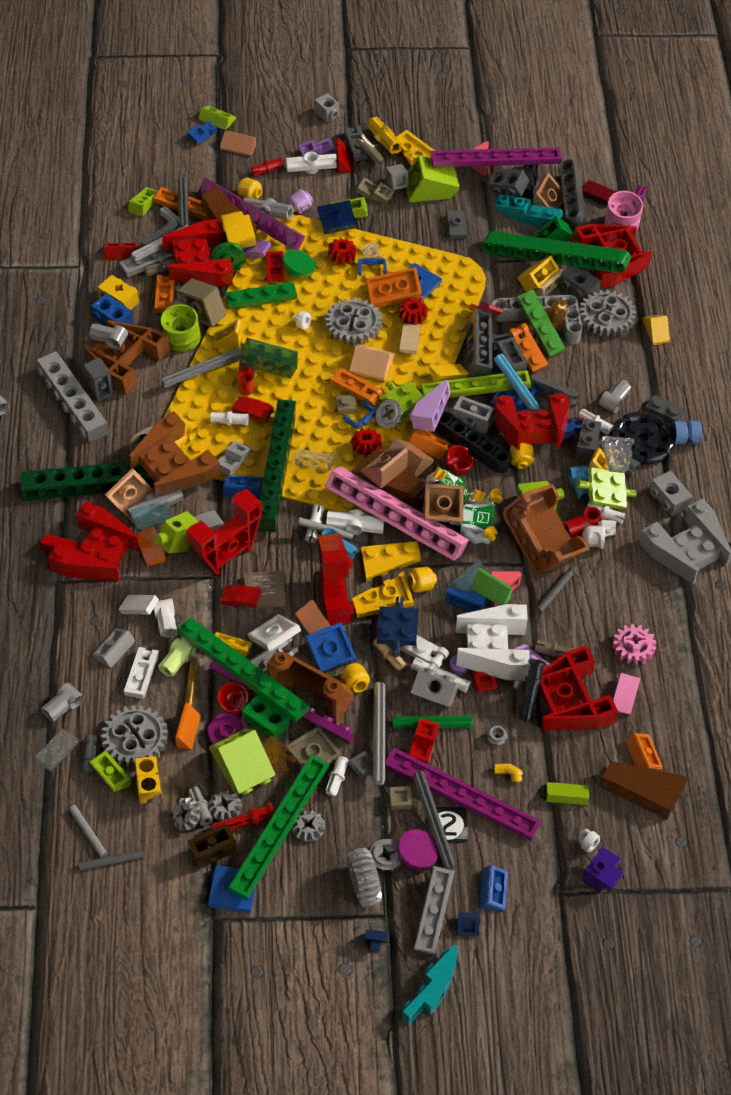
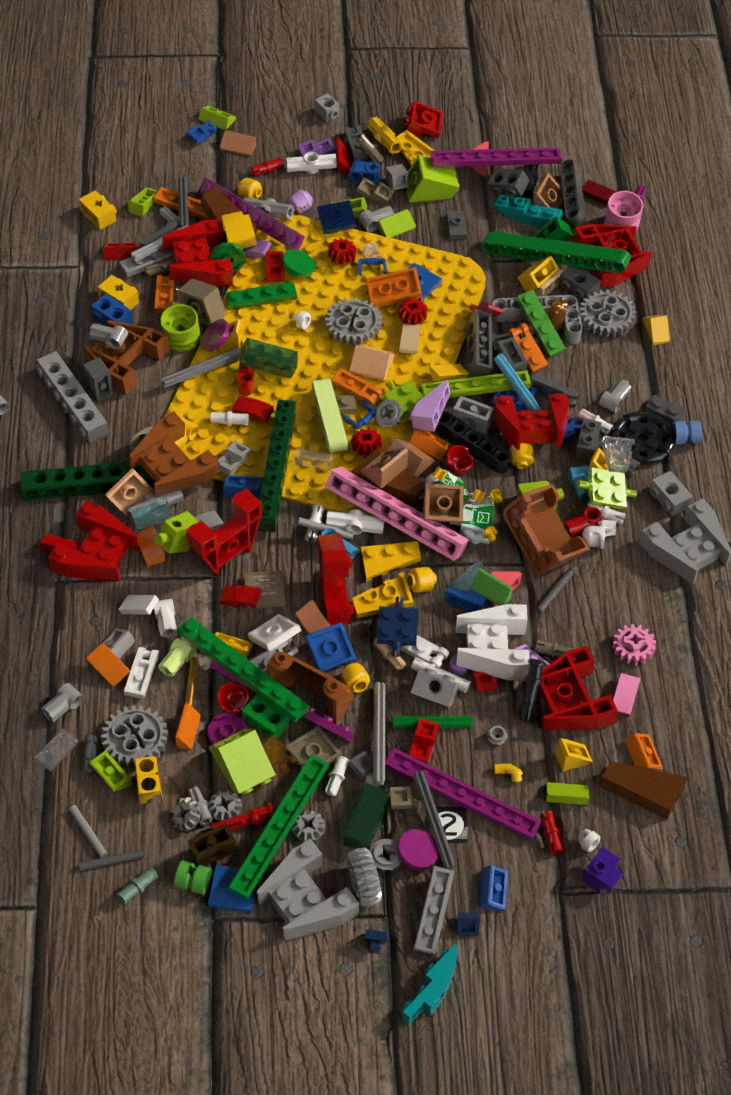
(97, 209): none -> yellow brick
(107, 664): none -> orange slope
(137, 885): none -> sand green pin
(193, 877): none -> bright green wheel
(215, 335): none -> magenta tile
(301, 900): none -> light grey wedge
(329, 415): none -> yellowish green beam
(363, 169): none -> blue piece
(365, 817): none -> clear green brick
(370, 220): none -> light grey piece
(397, 224): none -> lime slope
(423, 120): none -> red plate
(551, 833): none -> red pin
(571, 754): none -> yellow slope

